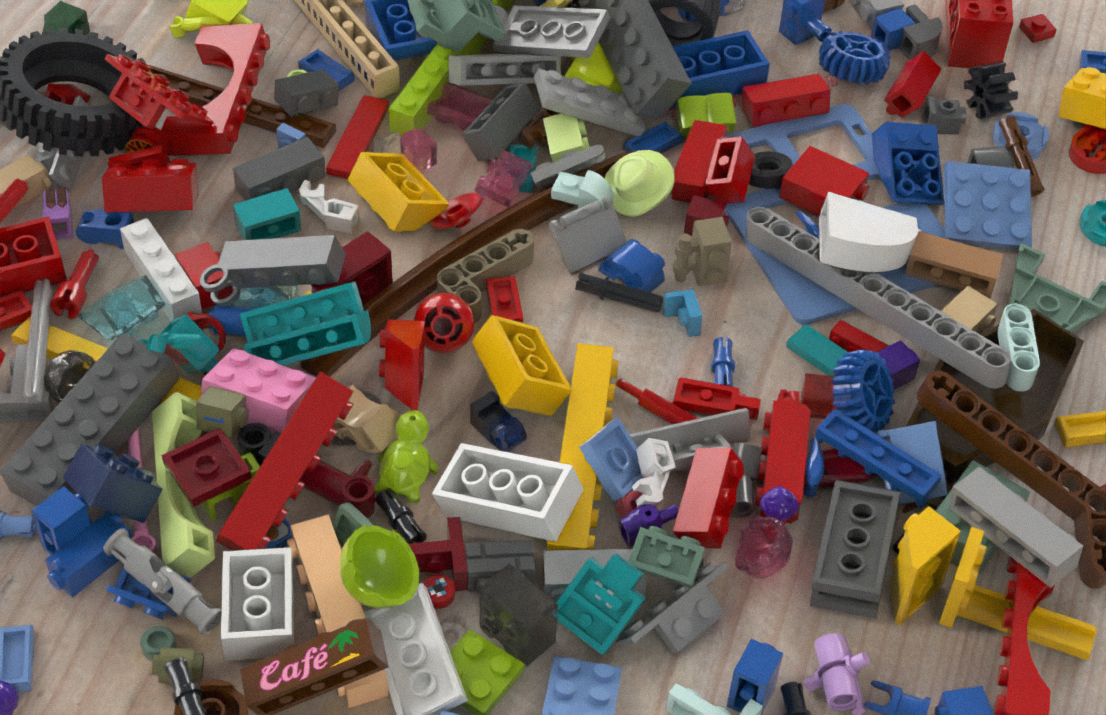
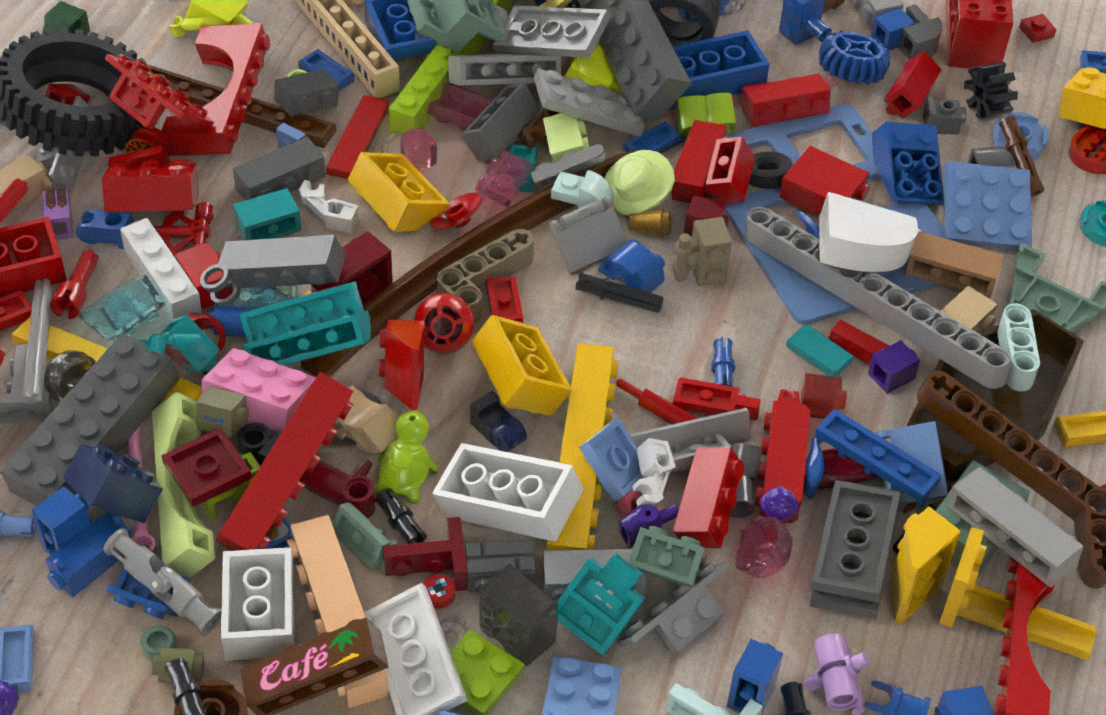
(195, 232): none -> red piece
(378, 567): lime cylinder -> none
(651, 222): none -> pearl gold cone
(686, 307): dark azure bracket -> none
(864, 389): blue gear -> none

